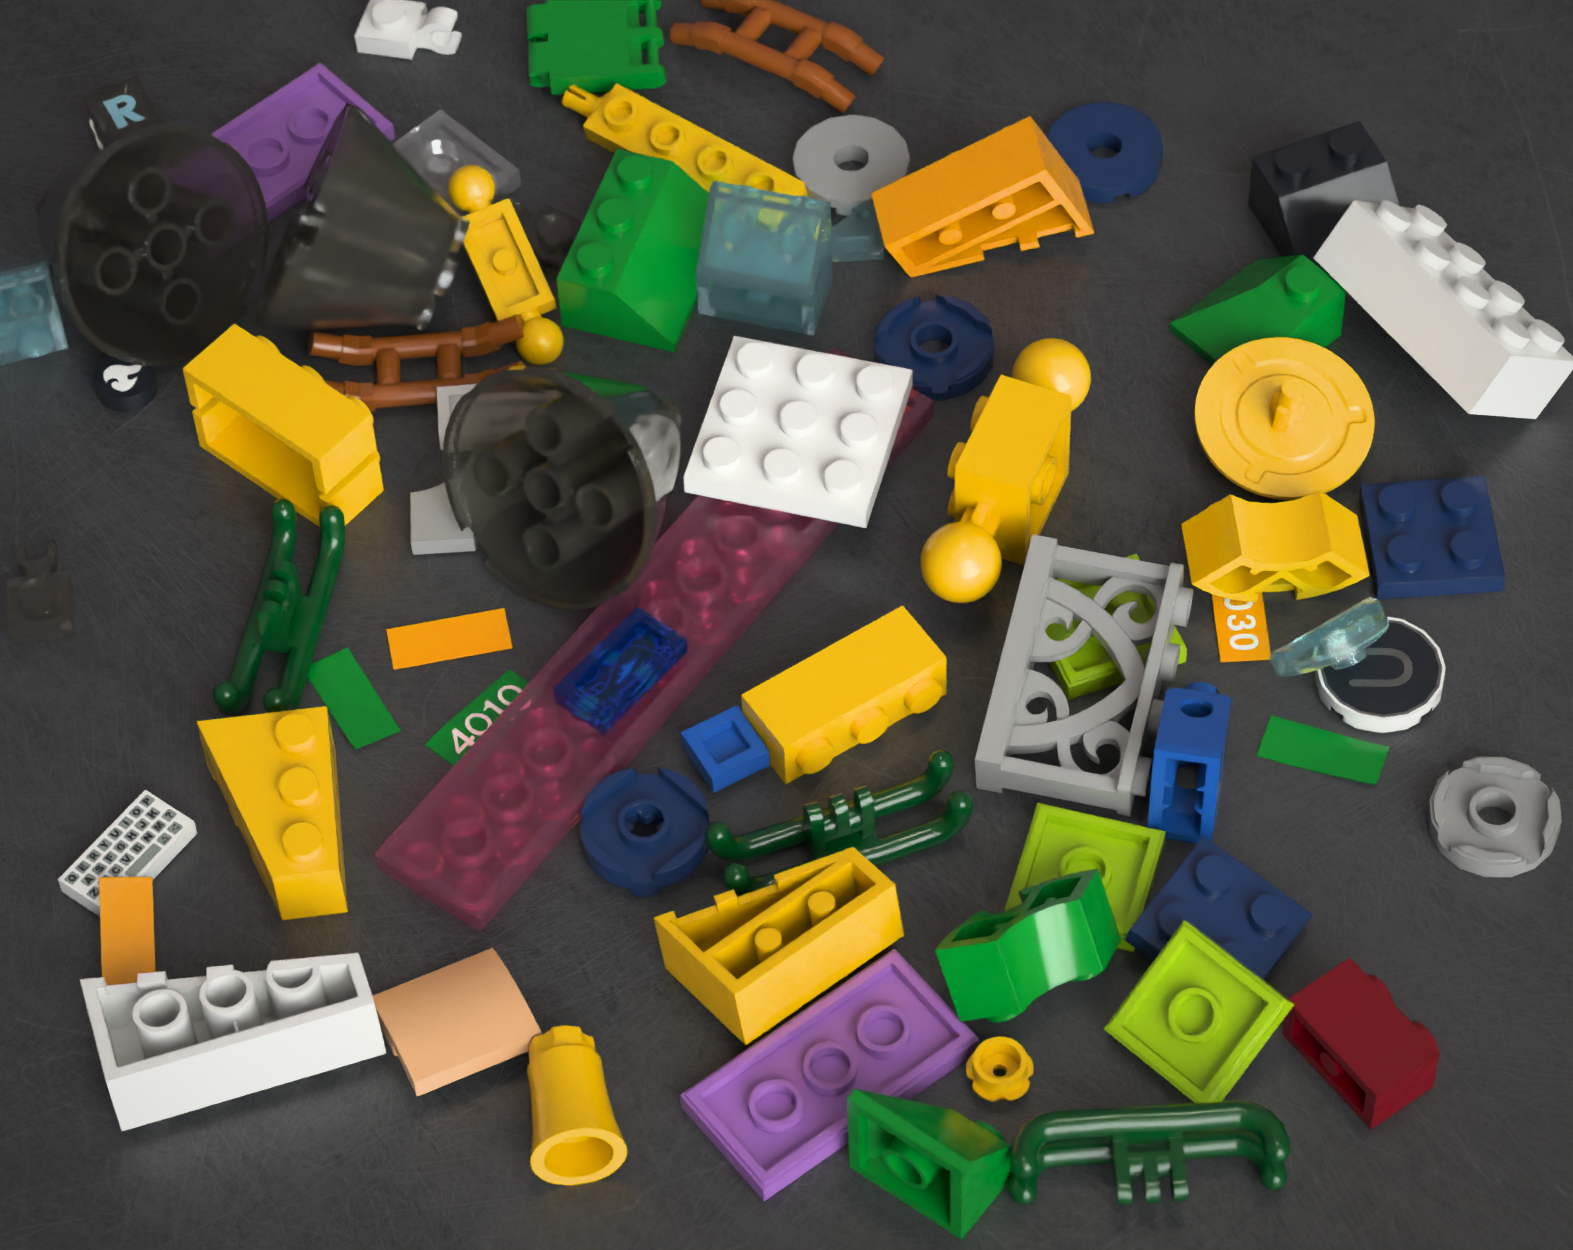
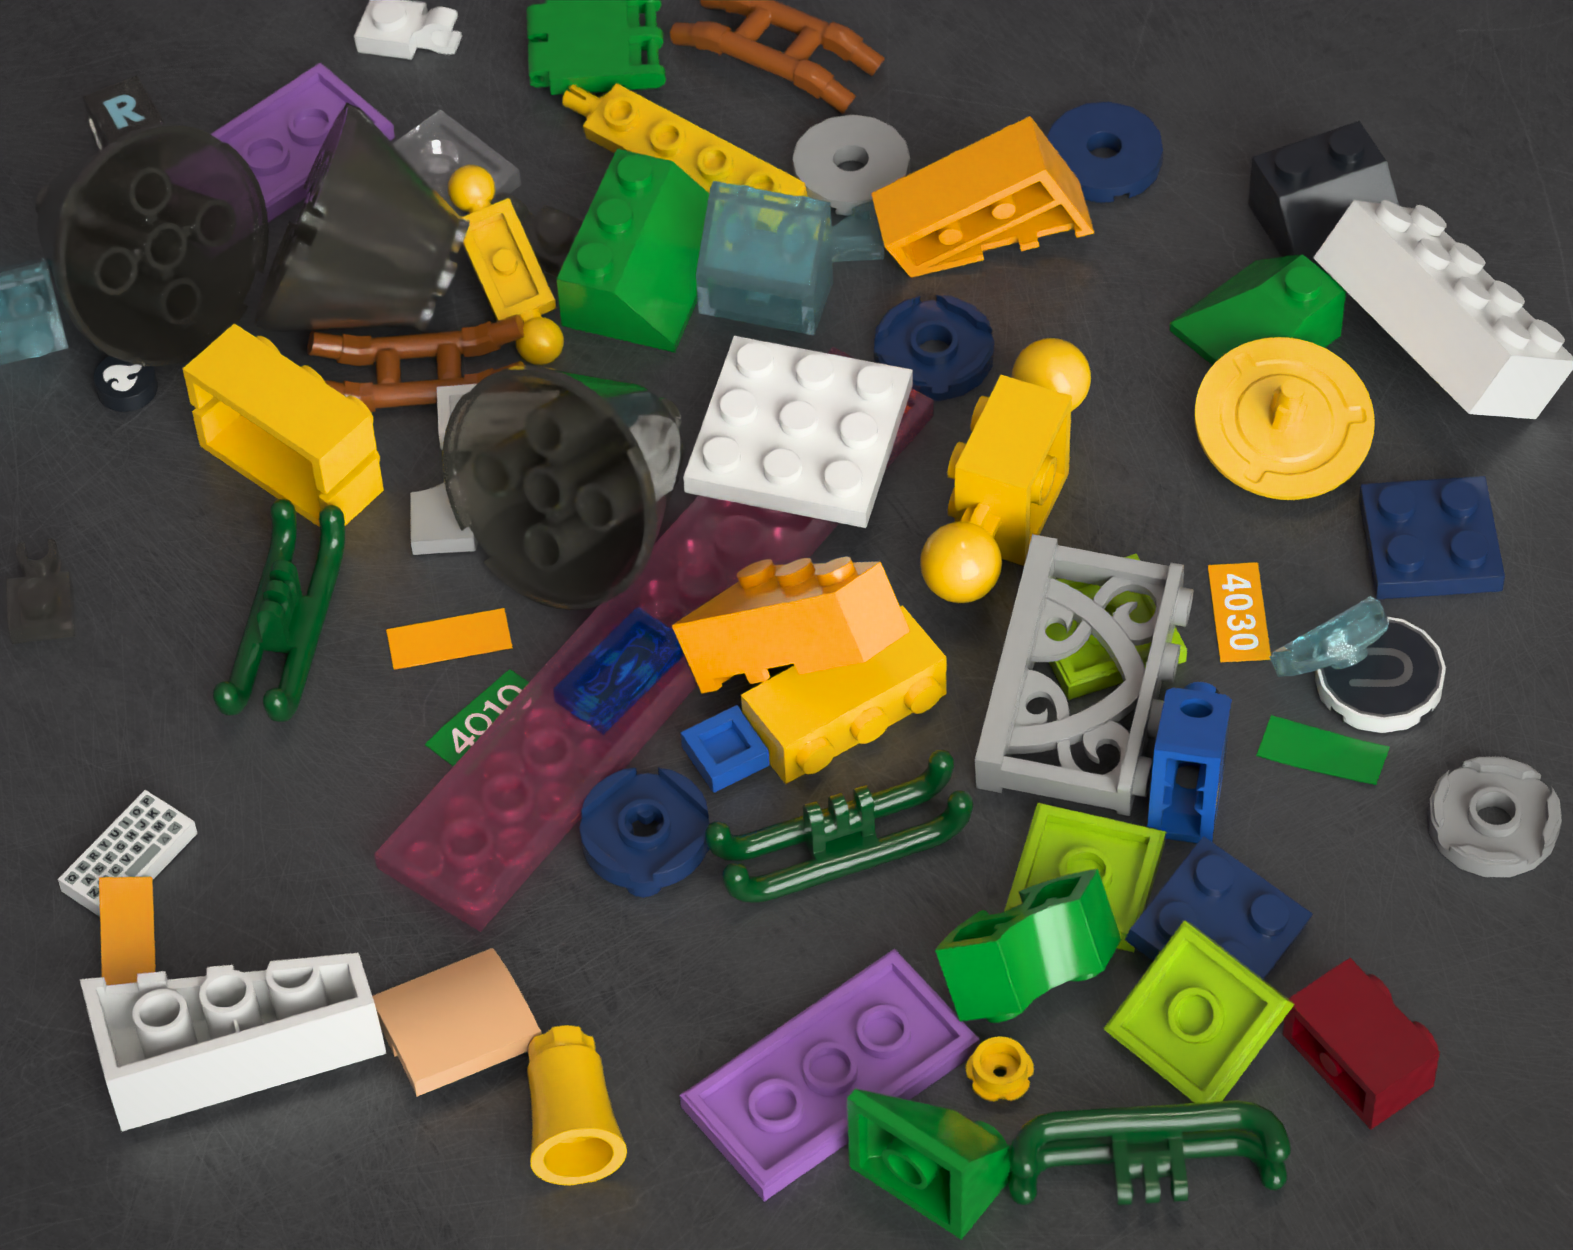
(285, 801): yellow wedge -> none
(351, 699): green sticker -> none
(782, 944): yellow wedge -> none
(791, 615): none -> light orange wedge
(1274, 547): yellow brick -> none

